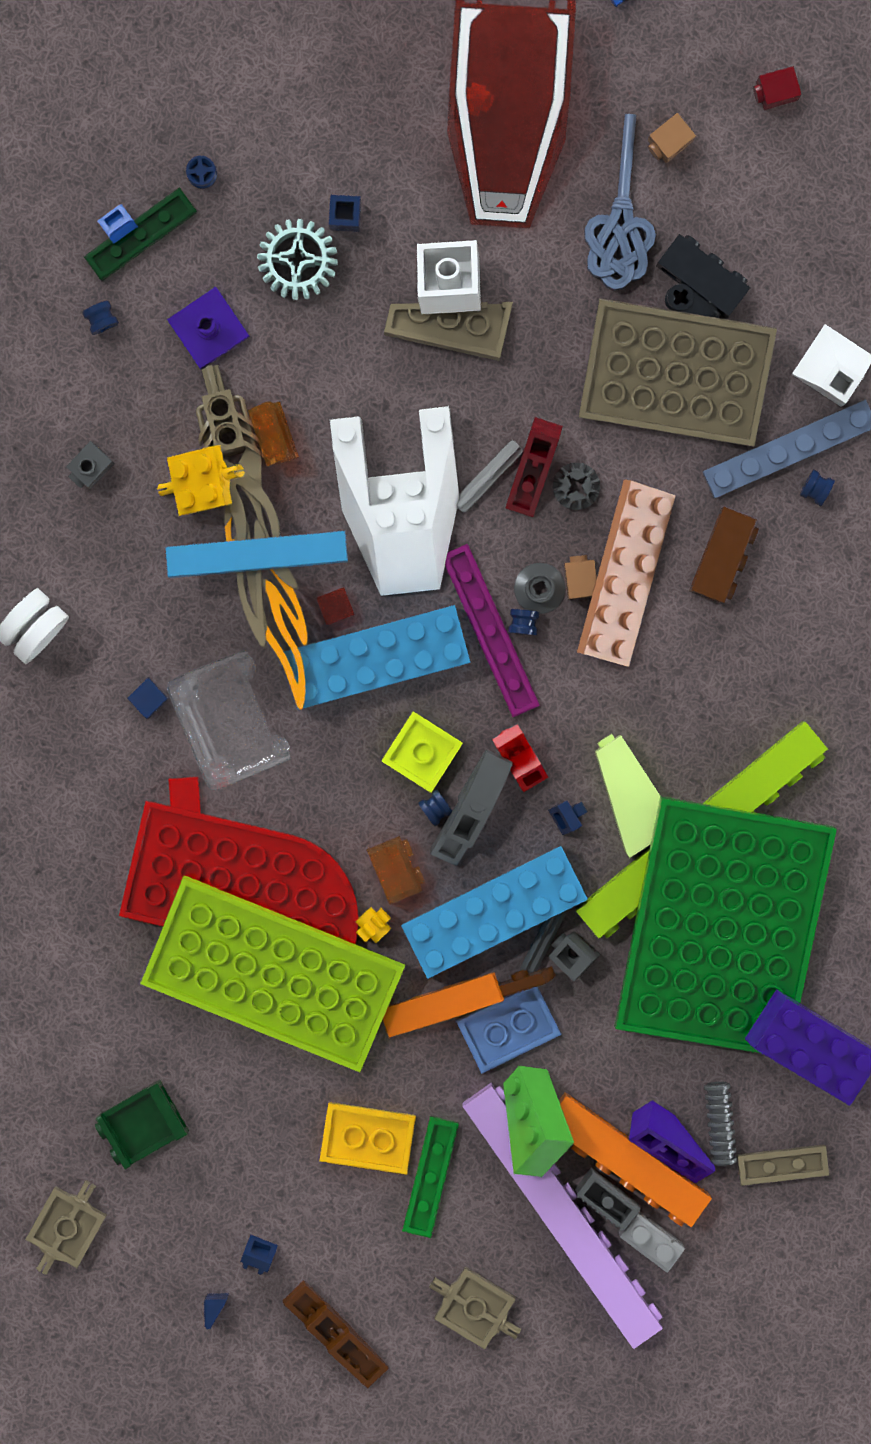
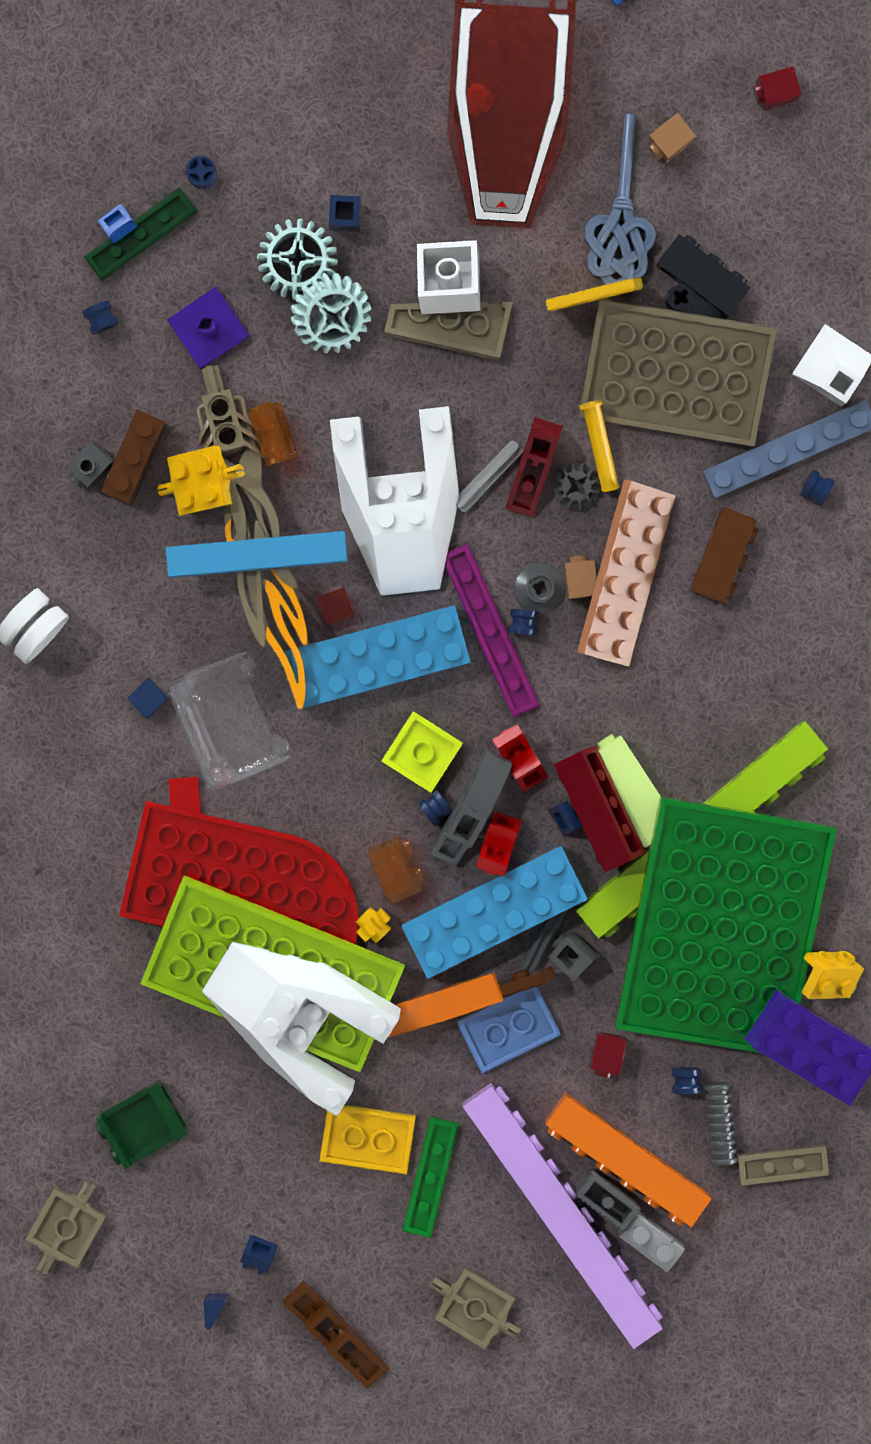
(134, 457): none -> reddish brown brick
(281, 1006): none -> white wedge
(316, 331): none -> light aqua gear
(498, 844): none -> red brick
(535, 1121): bright green wedge -> none
(594, 294): none -> yellow tile
(600, 445): none -> yellow pin
(600, 808): none -> dark red brick
(607, 1054): none -> dark red brick
(667, 1140): dark purple slope -> none
(686, 1080): none -> dark blue wheel
(832, 975): none -> yellow bracket

